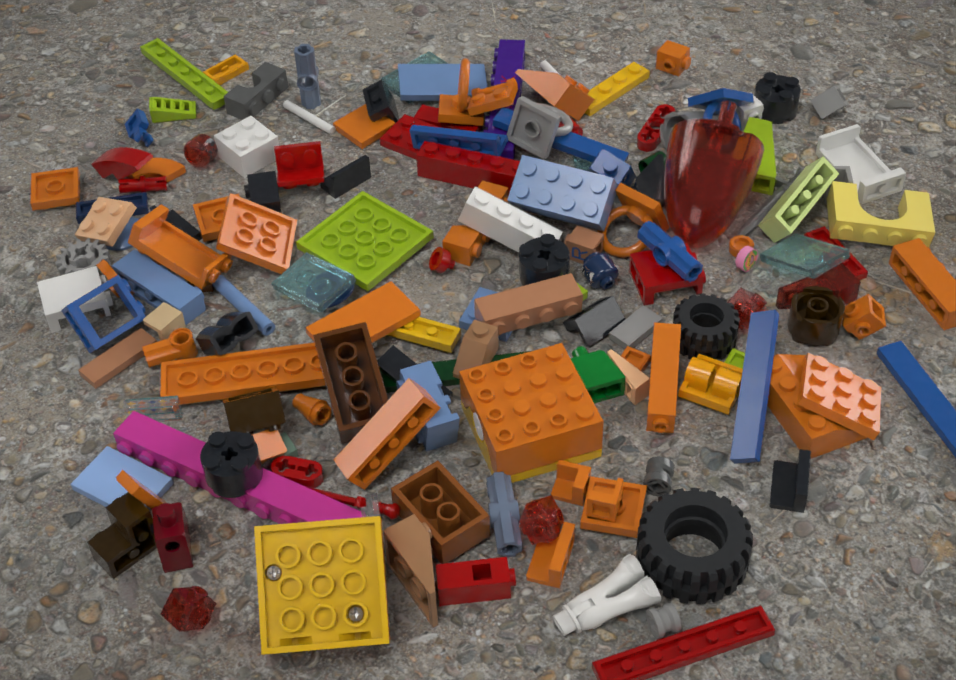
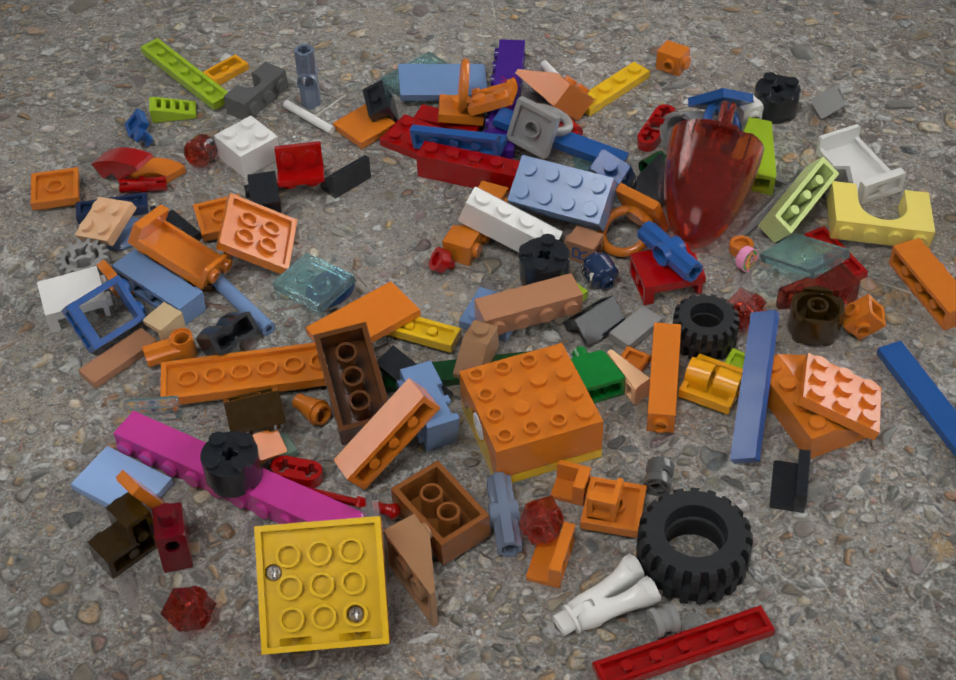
(366, 239): lime plate -> none
(474, 581): red brick -> none

